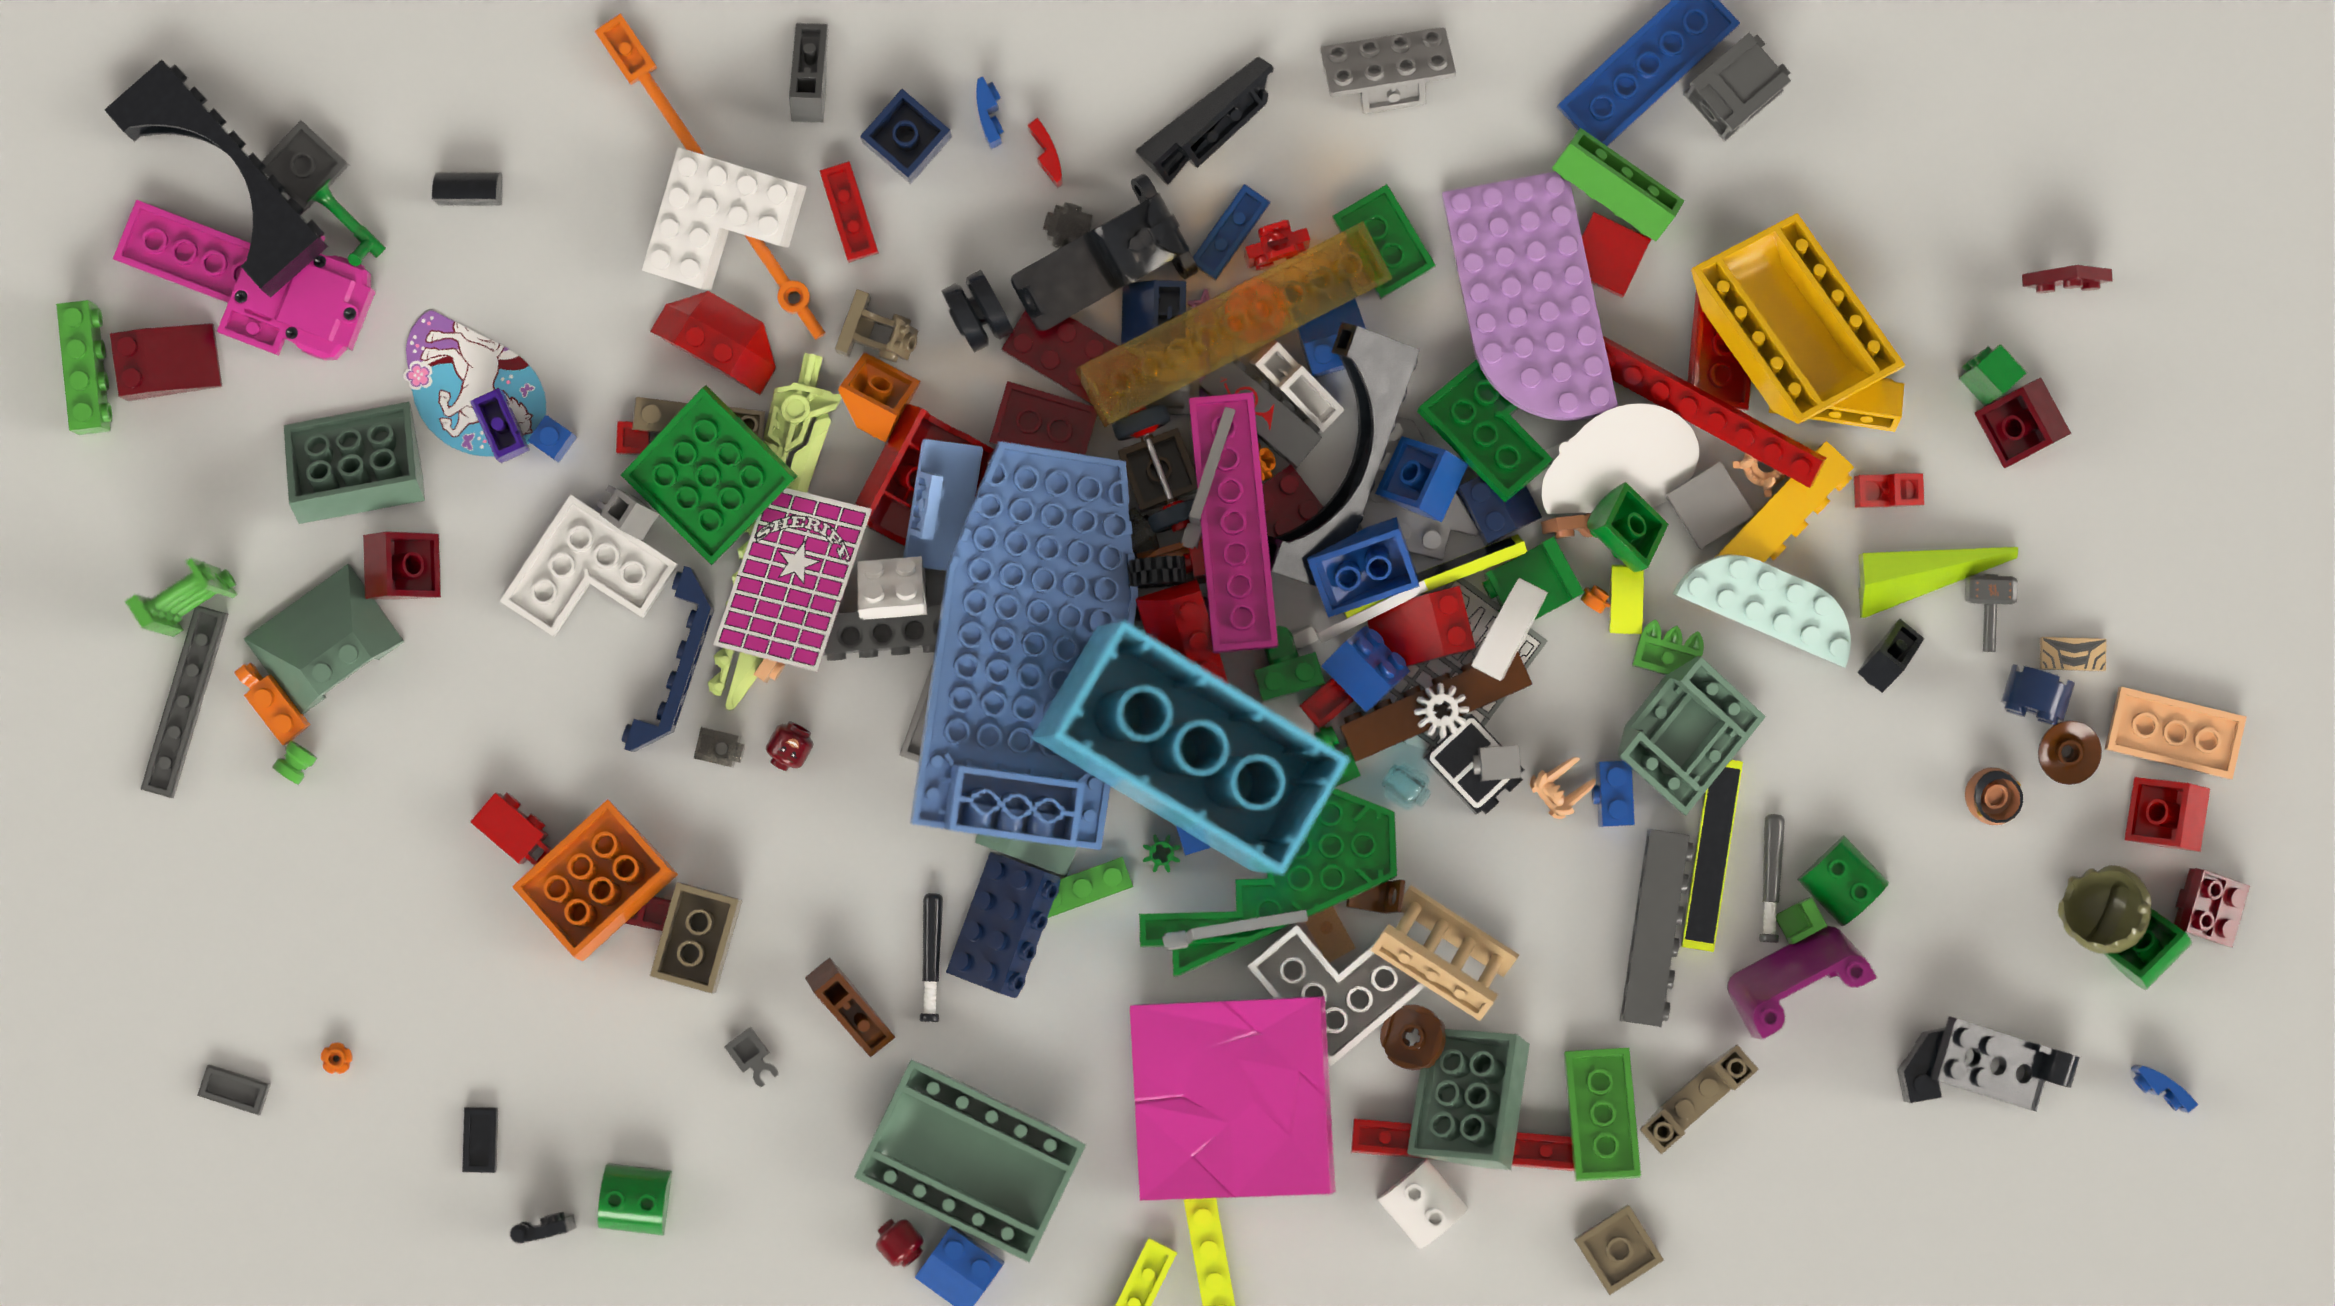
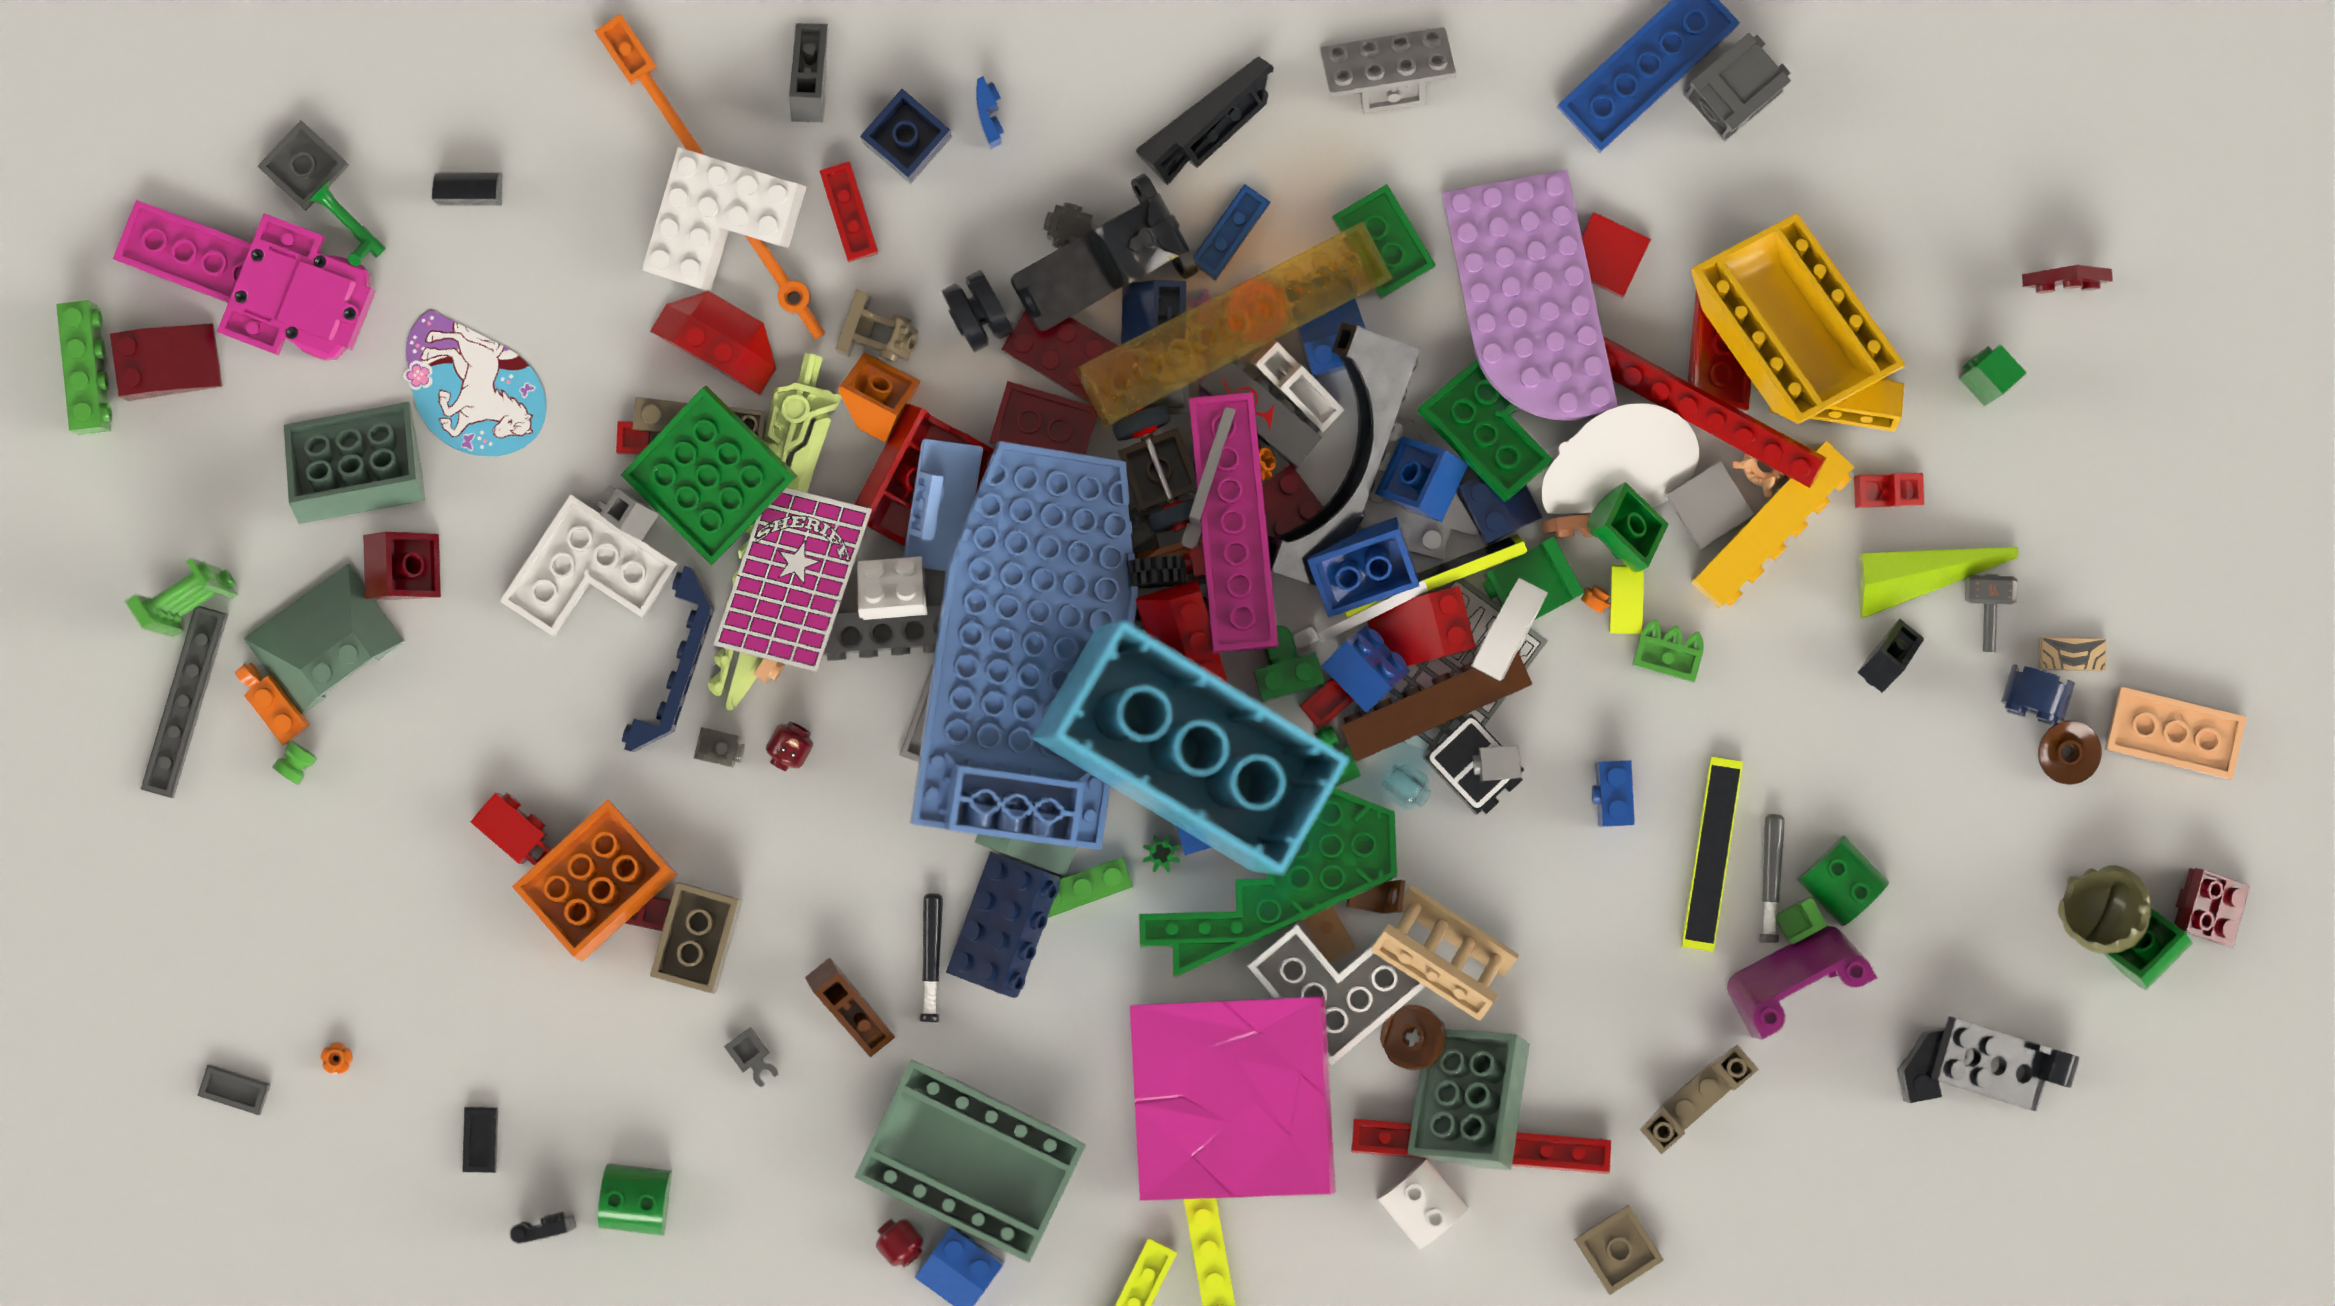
(280, 236): black arch -> none
(499, 425): dark purple brick -> none
(552, 438): blue brick -> none
(1049, 159): red slope -> none
(1181, 939): light grey piece -> none
(1276, 243): red plate -> none
(1437, 700): white gear -> none
(1552, 796): light nougat piece -> none
(1602, 1114): bright green plate -> none
(1618, 184): bright green brick -> none
(1655, 927): dark grey brick -> none
(1688, 732): sand green slope -> none
(1770, 604): light aqua plate -> none
(1994, 796): nougat piece -> none
(2022, 422): dark red slope -> none
(2156, 1082): blue slope -> none
(2167, 814): red slope -> none

